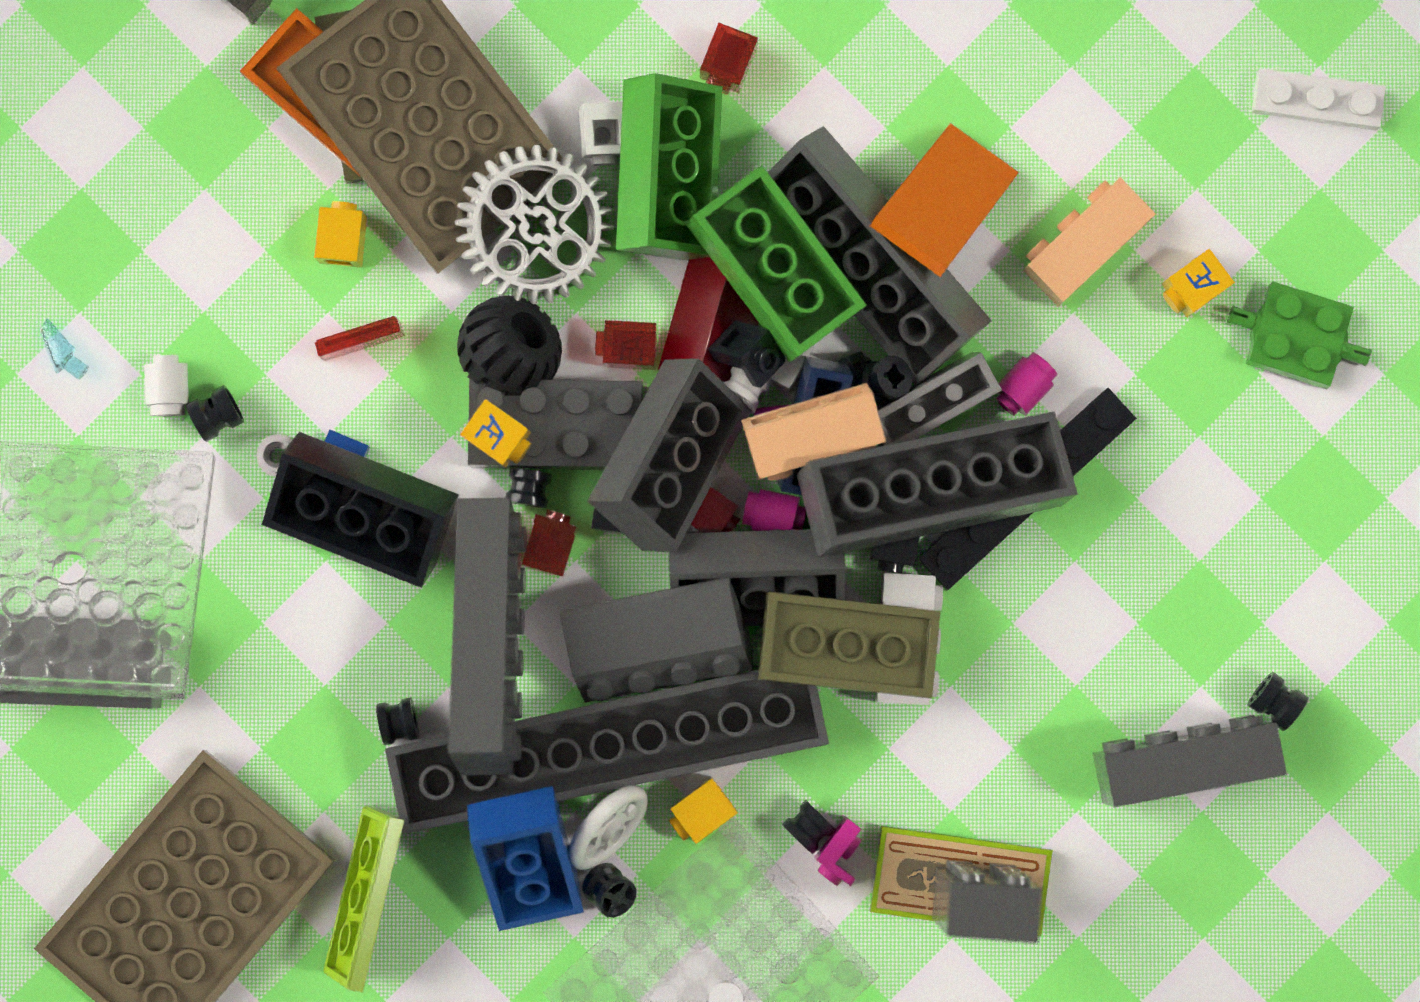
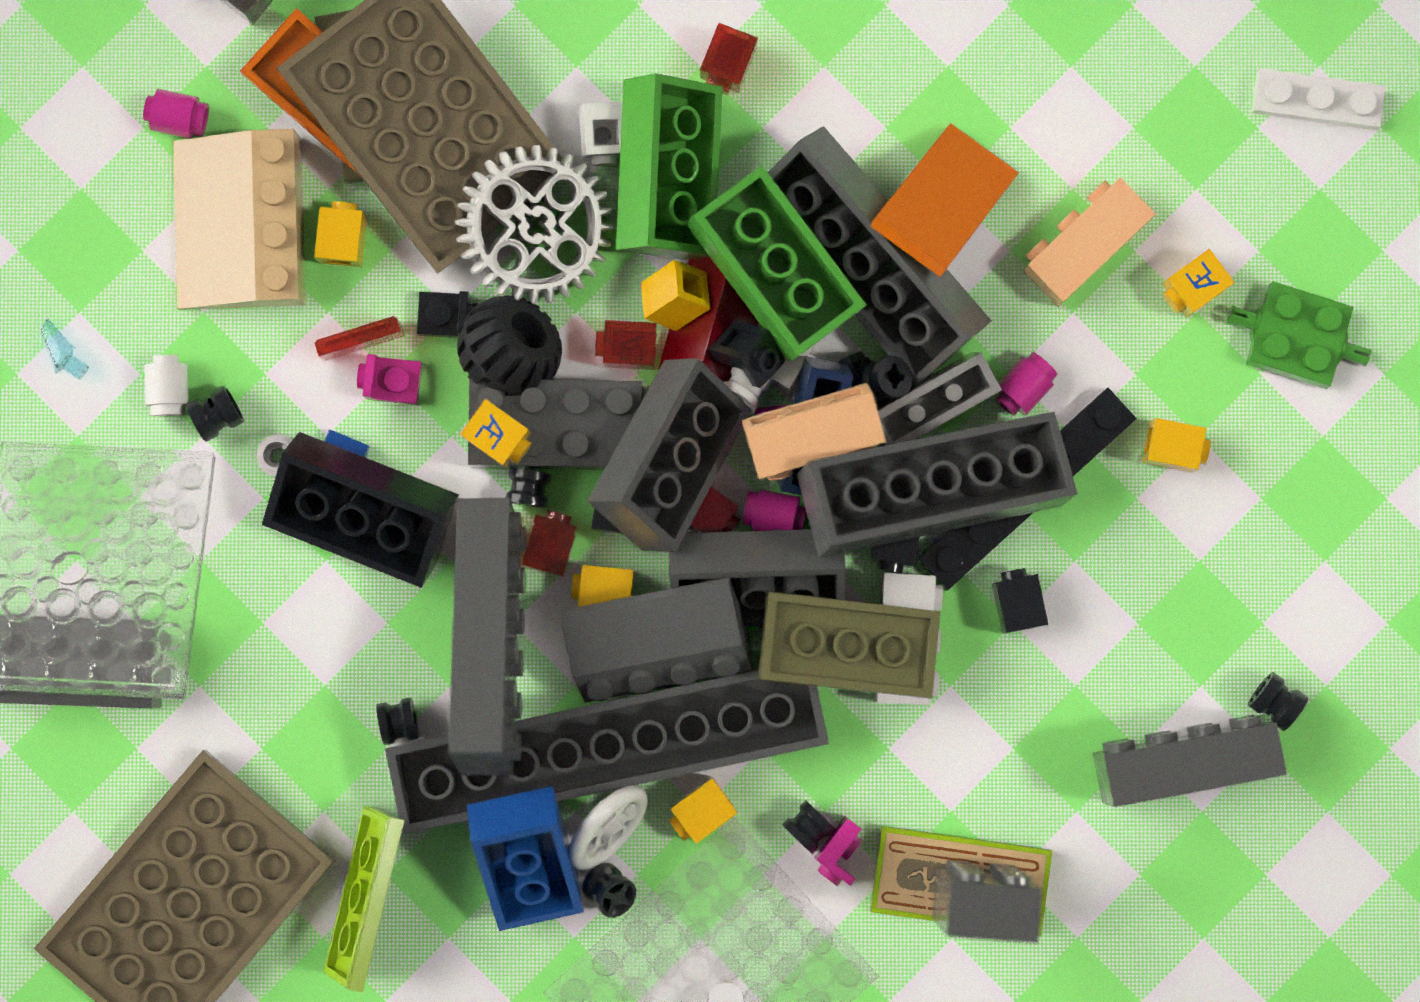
(176, 114): none -> dark pink brick
(239, 220): none -> tan slope
(390, 379): none -> dark pink bracket
(443, 313): none -> black bracket
(601, 584): none -> yellow brick
(675, 295): none -> yellow brick
(1019, 601): none -> black brick
(1176, 445): none -> yellow brick

